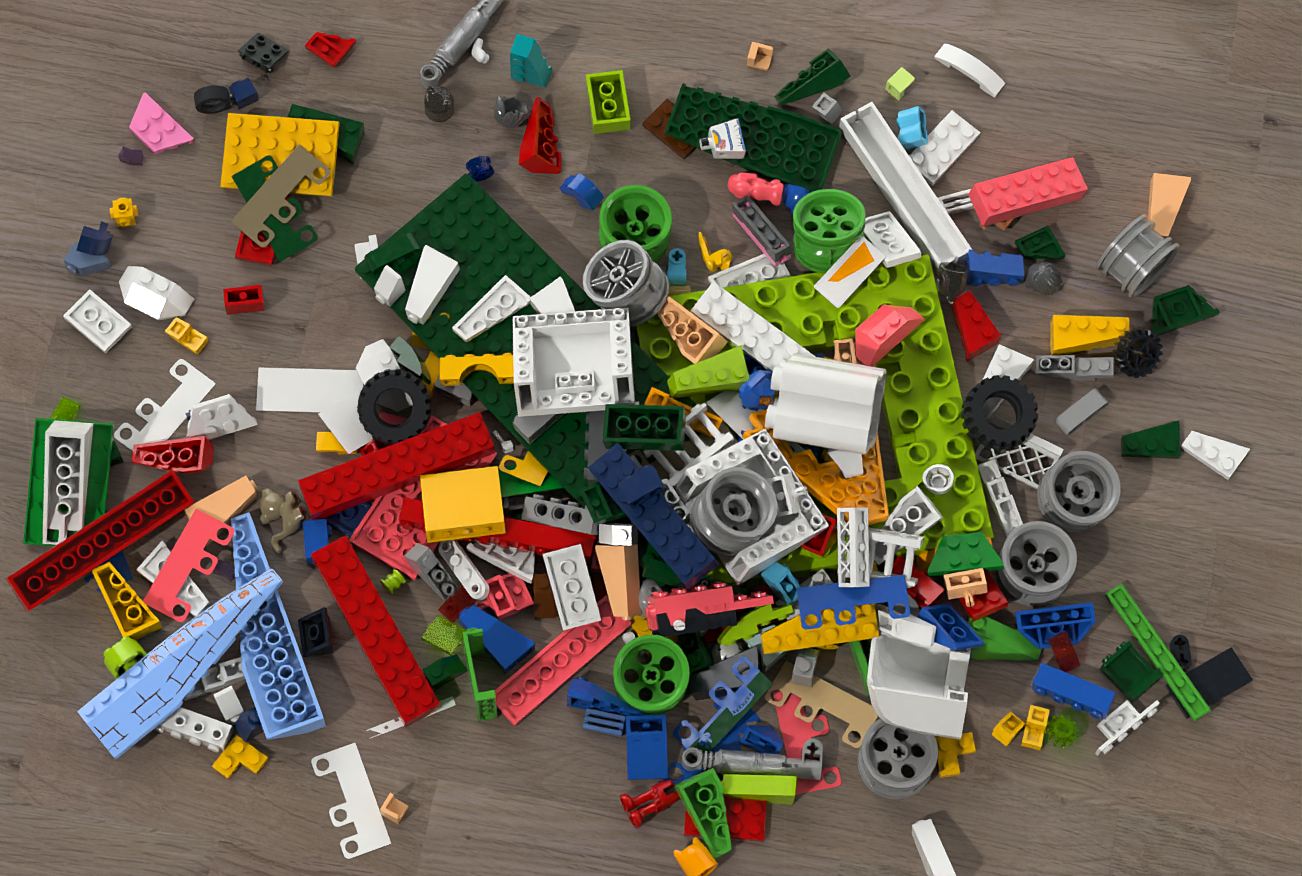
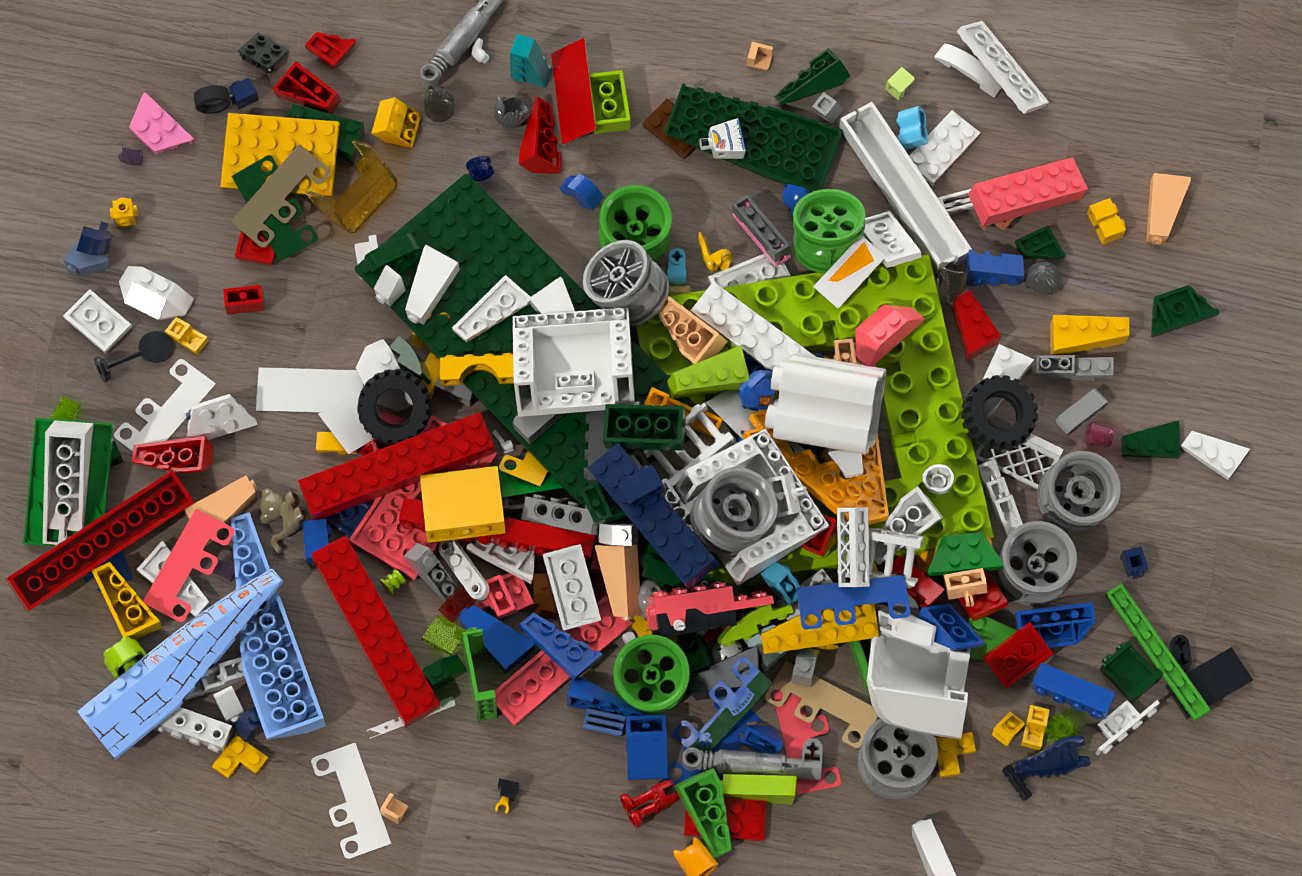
(153, 347): none -> black piece
(306, 89): none -> red wedge
(315, 633): black slope -> none
(364, 196): none -> clear yellow windscreen
(396, 123): none -> yellow slope
(508, 792): none -> black piece
(565, 651): none -> blue wing
(573, 91): none -> red sticker
(756, 188): coral animal -> none
(1002, 67): none -> white plate
(1017, 655): none -> red plate
(1017, 782): none -> black axle
(1055, 760): none -> dark blue animal
(1063, 651): clear red slope -> none
(1098, 435): none -> clear pink piece
(1105, 216): none -> yellow piece
(1137, 557): none -> dark blue brick
(1138, 256): light grey wheel -> none
(1138, 340): black gear -> none

